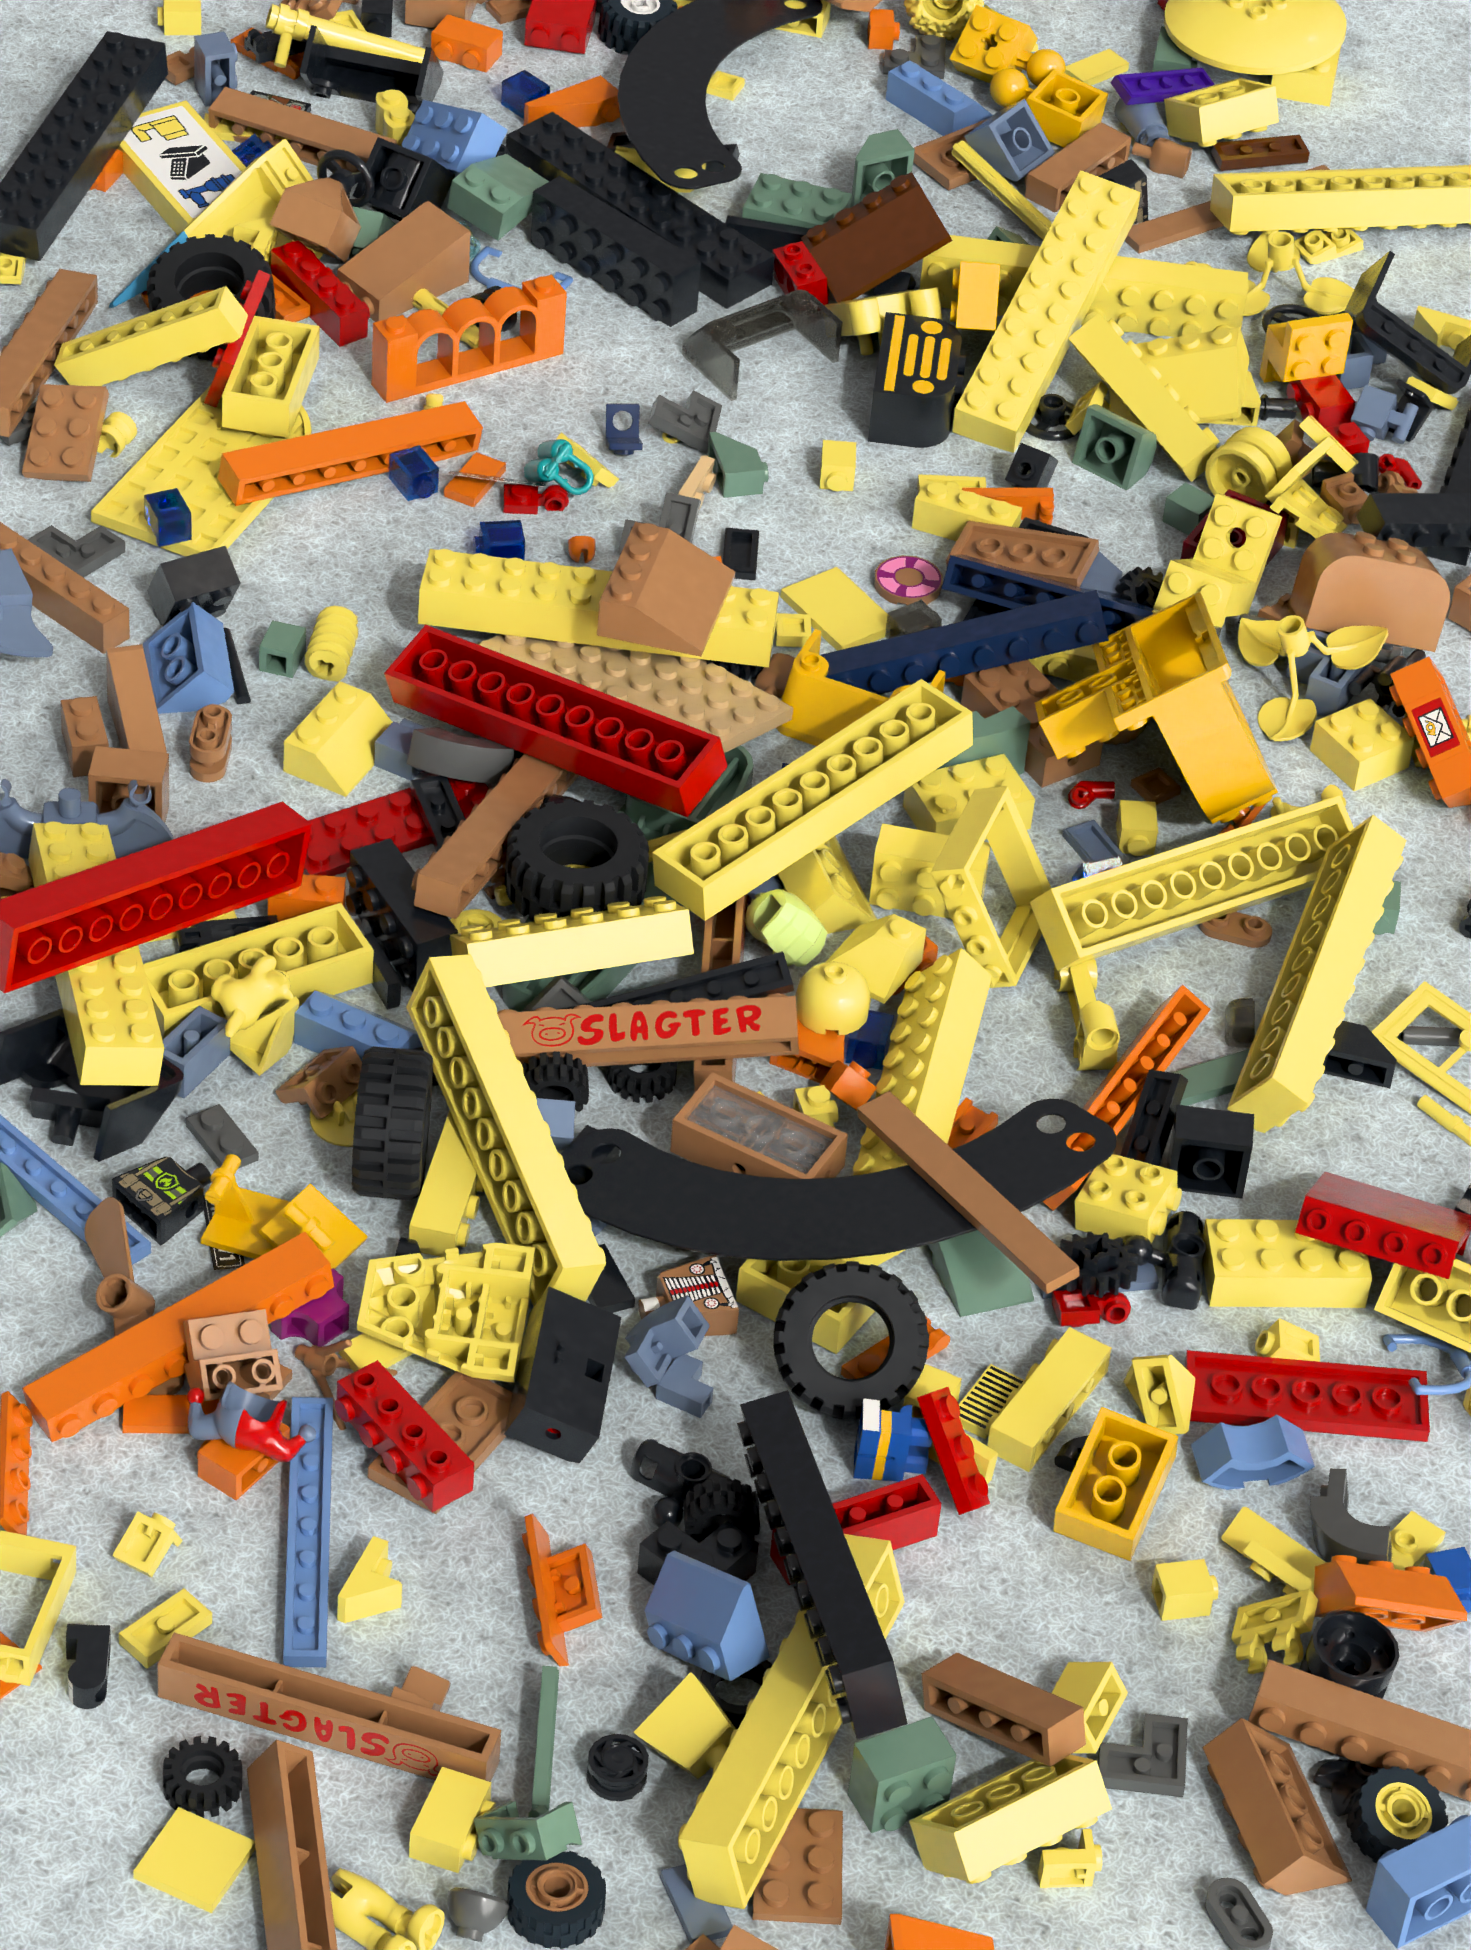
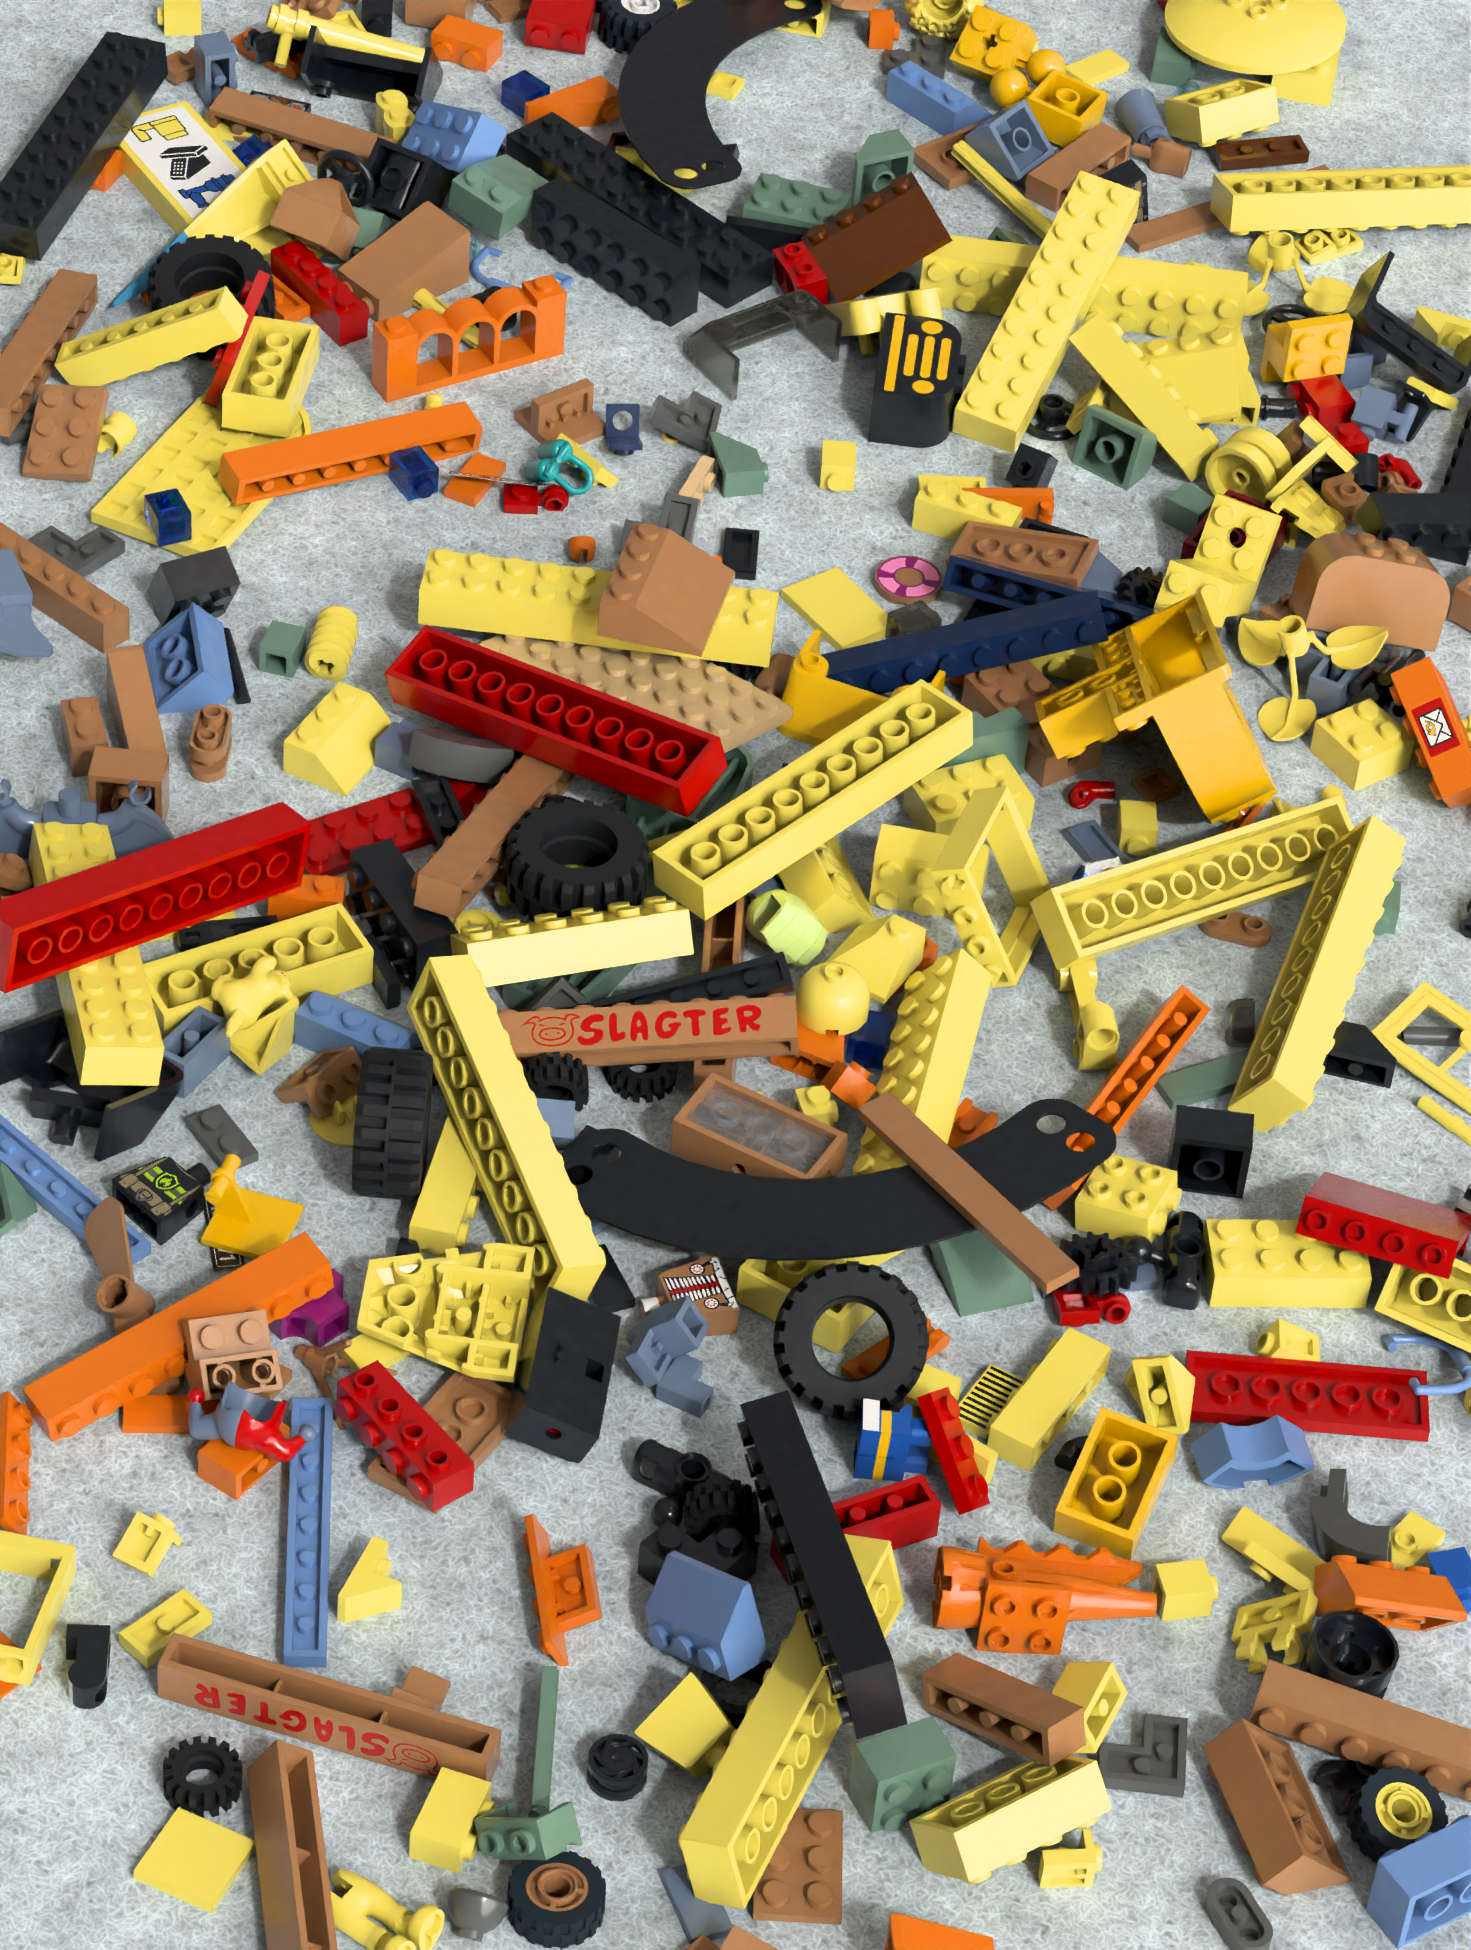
(257, 234): light yellow slope -> none
(321, 1220): yellow plate -> none
(500, 539): clear blue brick -> none
(563, 411): none -> medium nougat bracket
(792, 629): light yellow plate -> none
(977, 296): yellow brick -> none
(1029, 1595): none -> orange piece
(1154, 1117): black hinge -> none
(1159, 85): dark purple tile -> none

